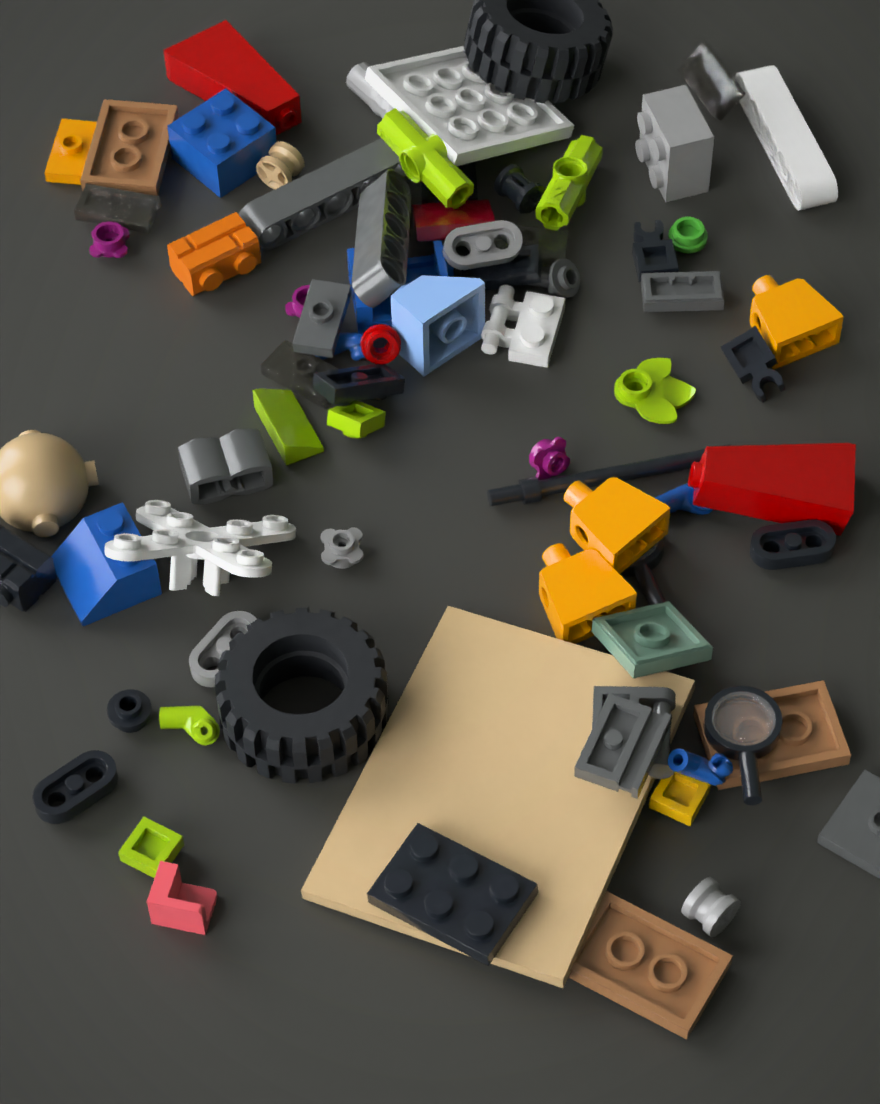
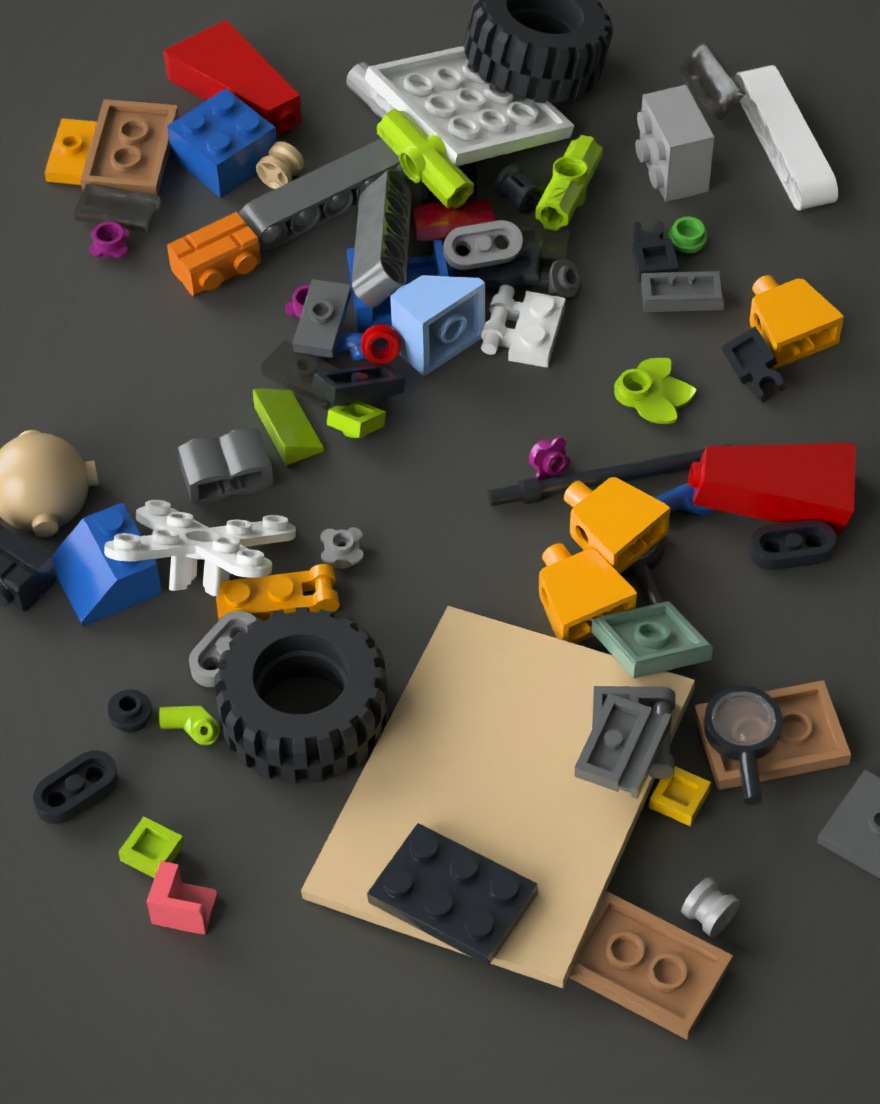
(280, 592): none -> light orange plate
(700, 768): blue arm -> none

